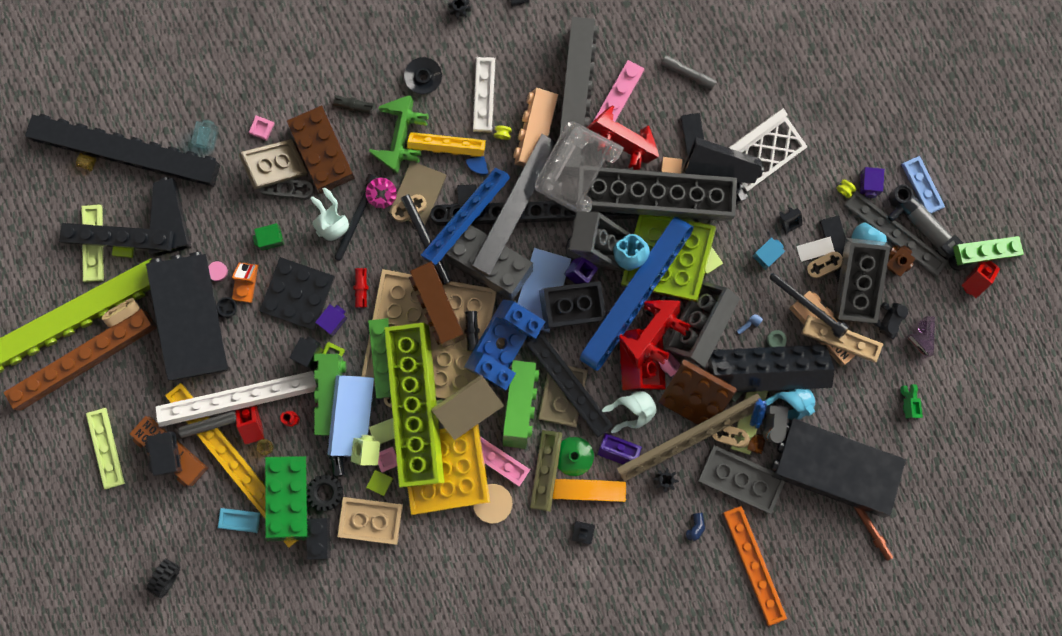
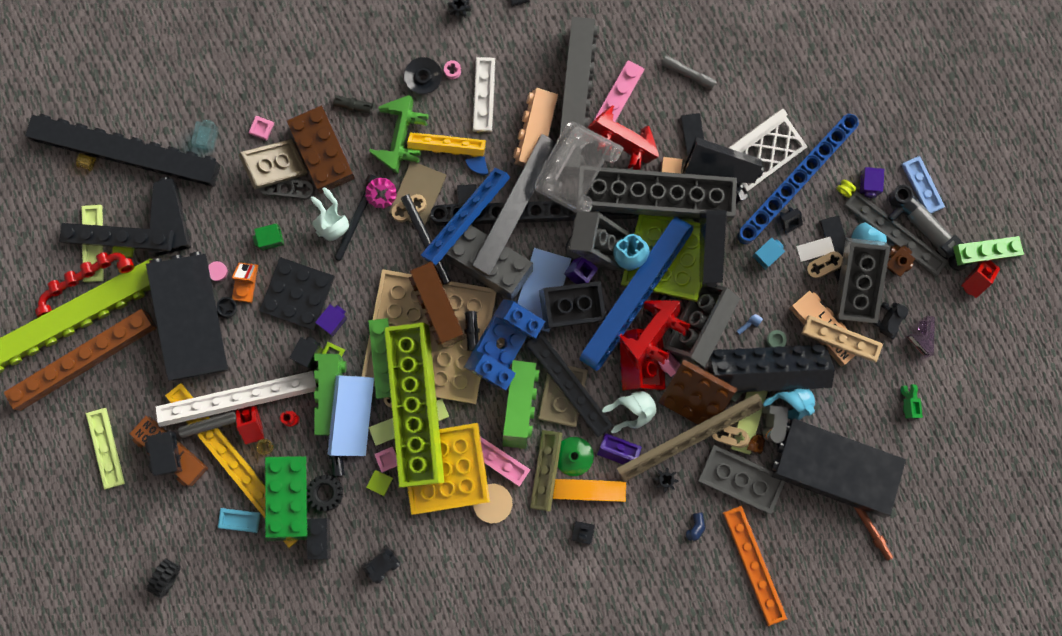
(87, 270): none -> red bar
(120, 312): tan beam -> none
(360, 287): red pin -> none
(365, 450): yellowish green brick -> none
(370, 520): tan plate -> none
(381, 564): none -> black piece
(457, 67): none -> bright pink bush
(467, 407): dark tan tile -> none
(502, 132): neon yellow bush -> none
(712, 246): none -> black slope
(758, 413): blue axle -> none
(803, 172): none -> blue beam
(837, 327): black piece -> none

